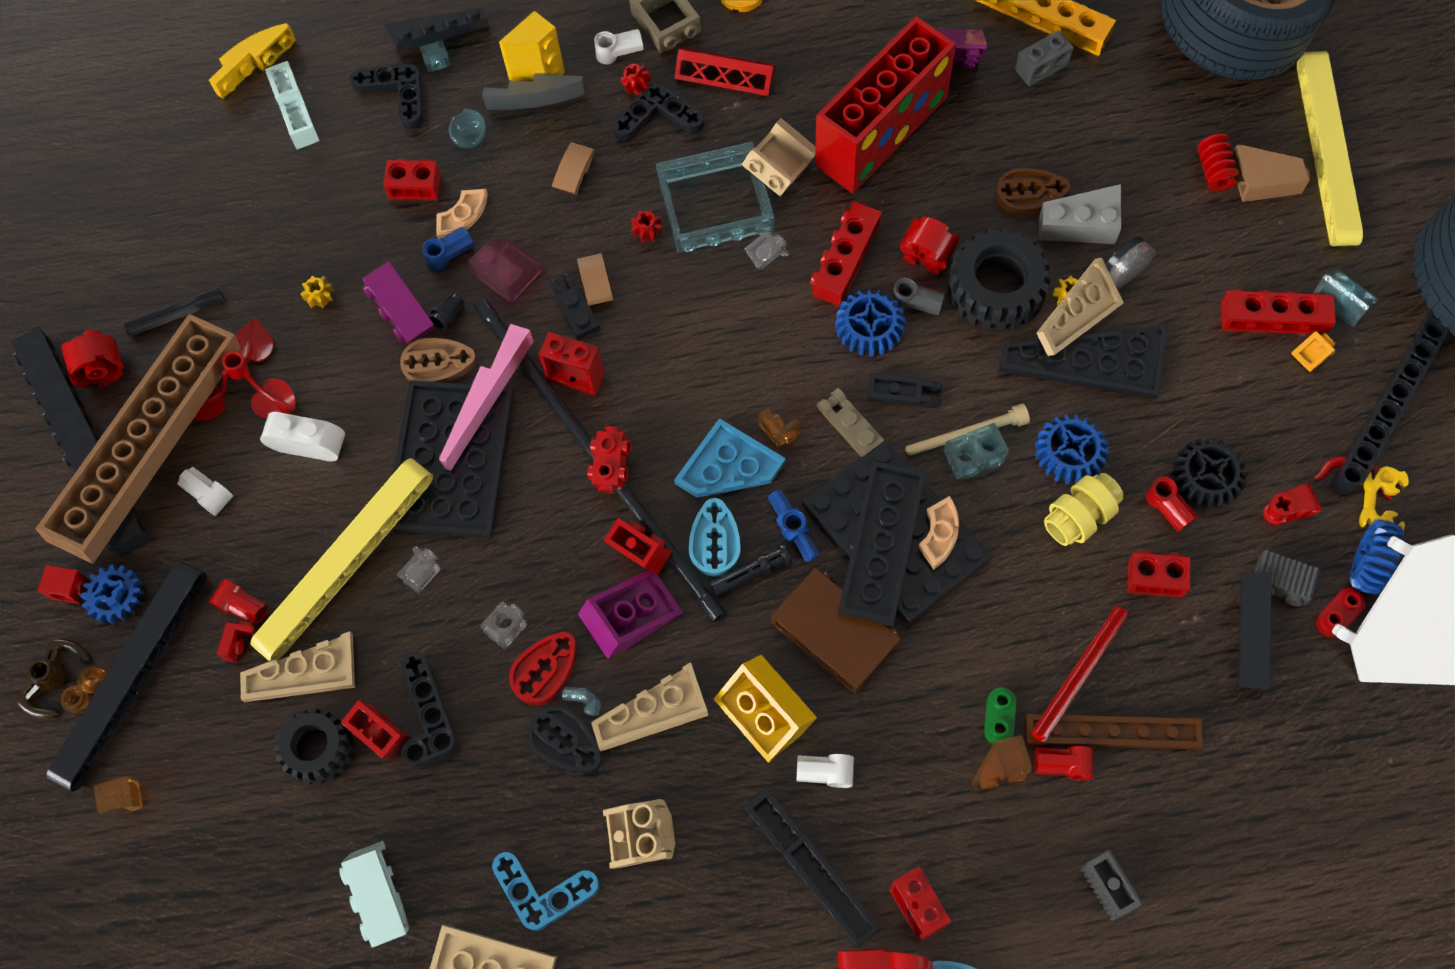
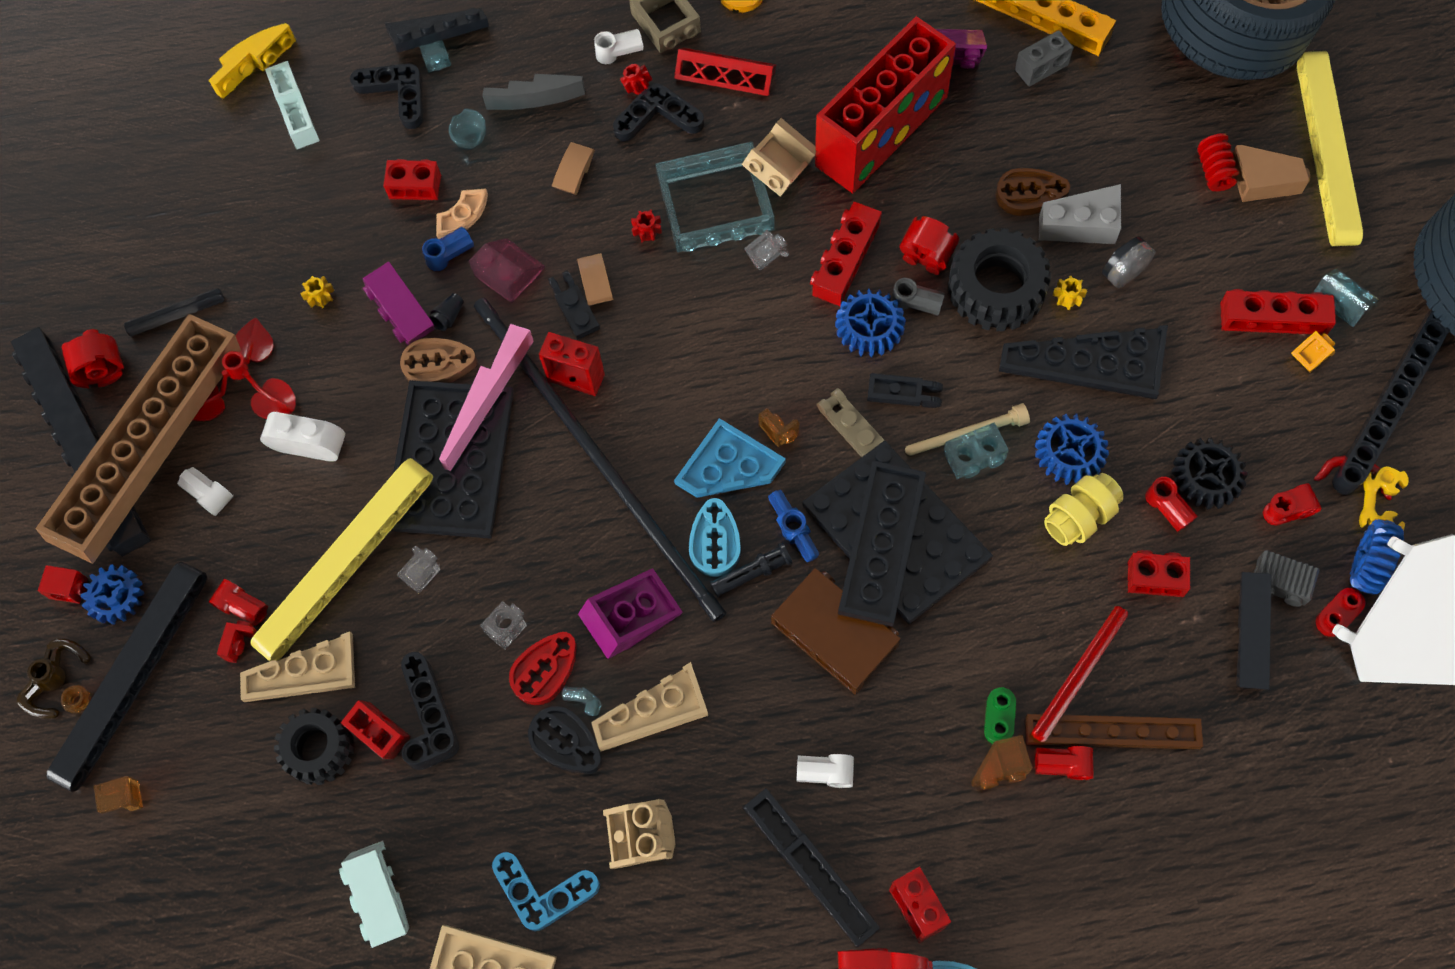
(91, 674): clear orange plate -> none
(532, 49): yellow slope -> none
(610, 451): red brick -> none
(637, 546): red brick -> none
(764, 707): yellow slope -> none
(942, 533): light nougat tile -> none
(1084, 306): tan wing -> none
(1111, 885): dark grey brick -> none

